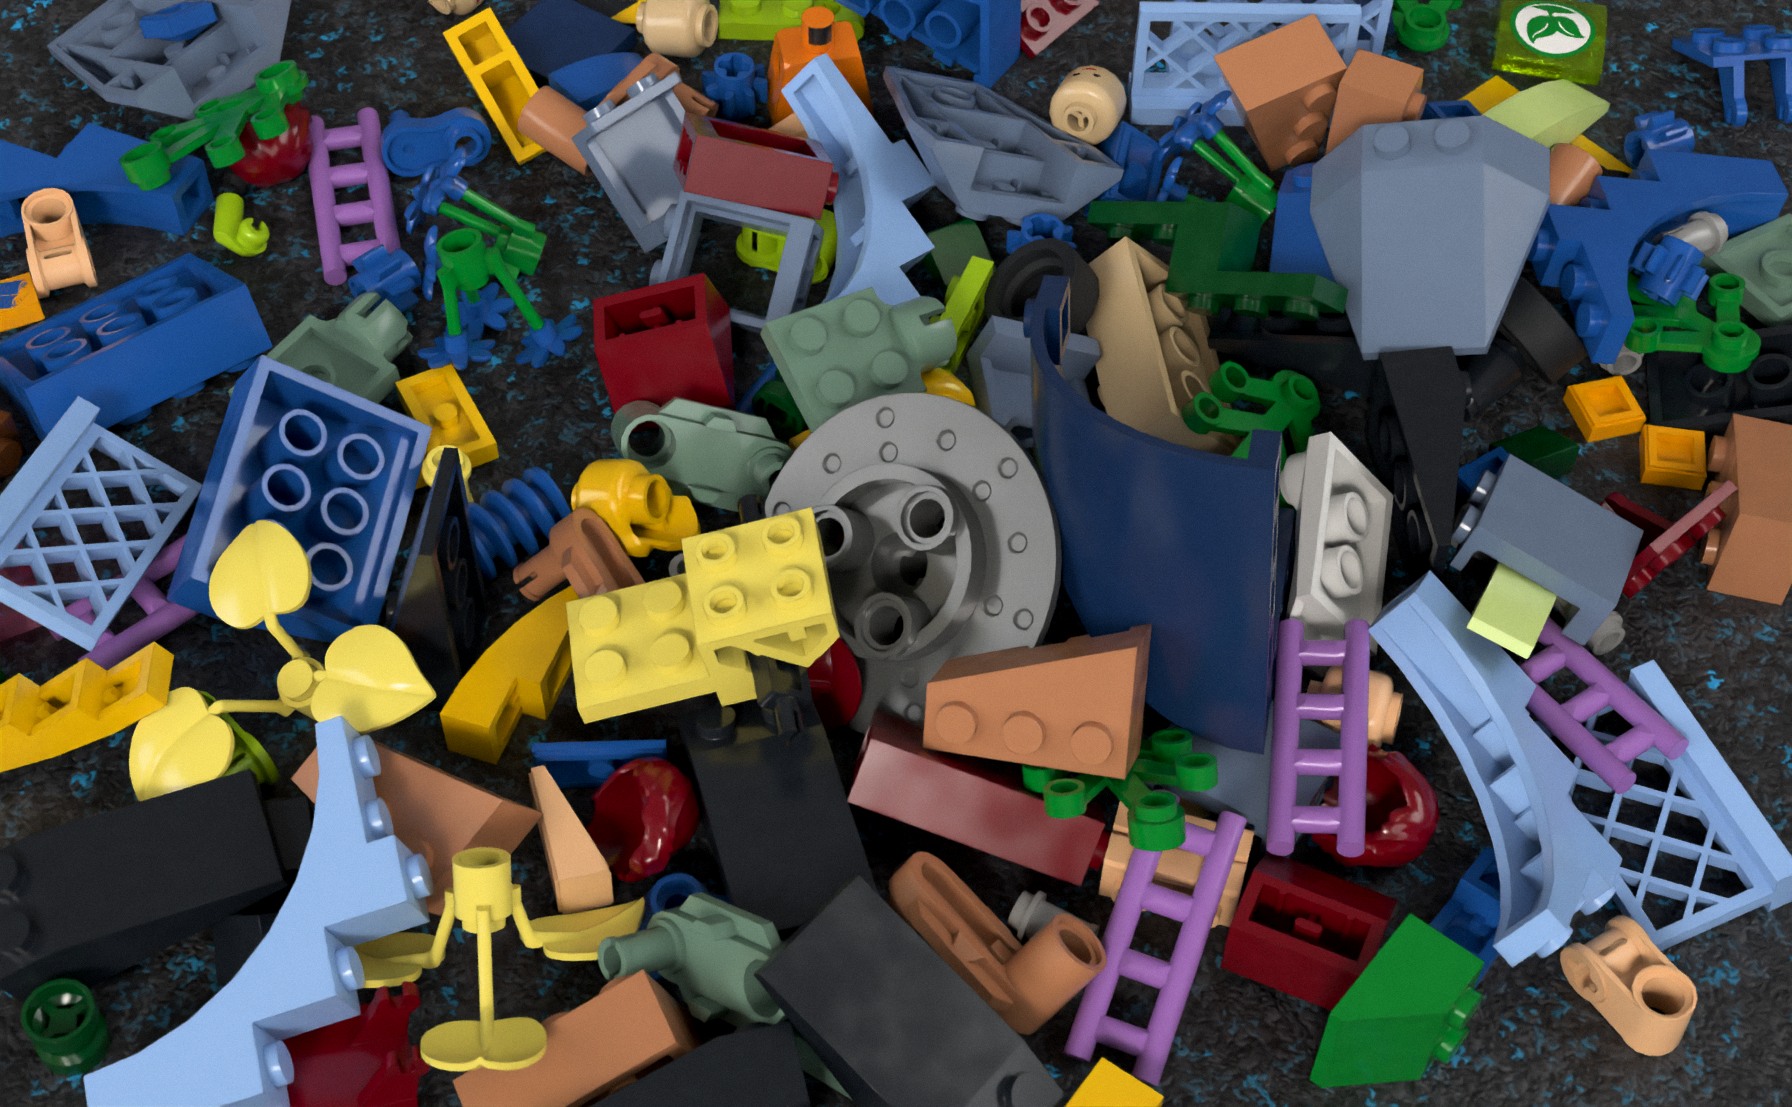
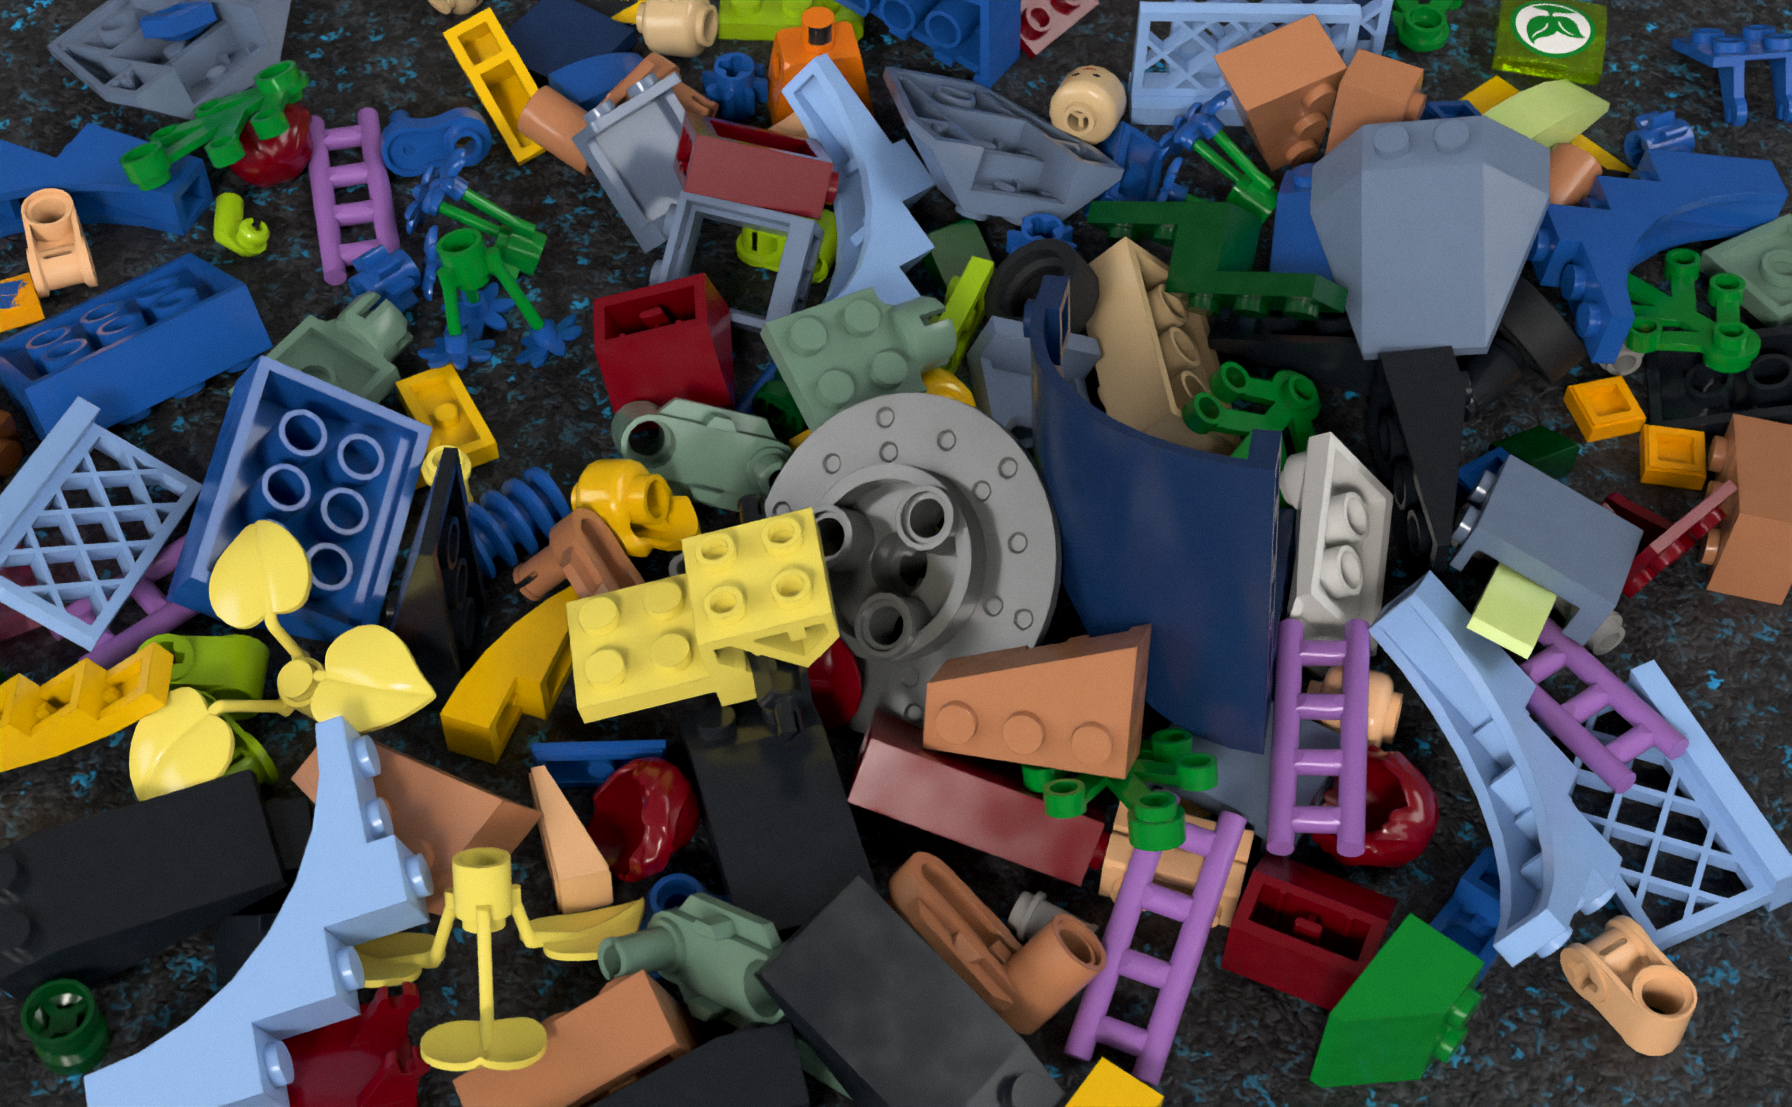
(220, 665): none -> lime piece
(1669, 271): blue gear -> none
(1702, 230): light grey pin -> none

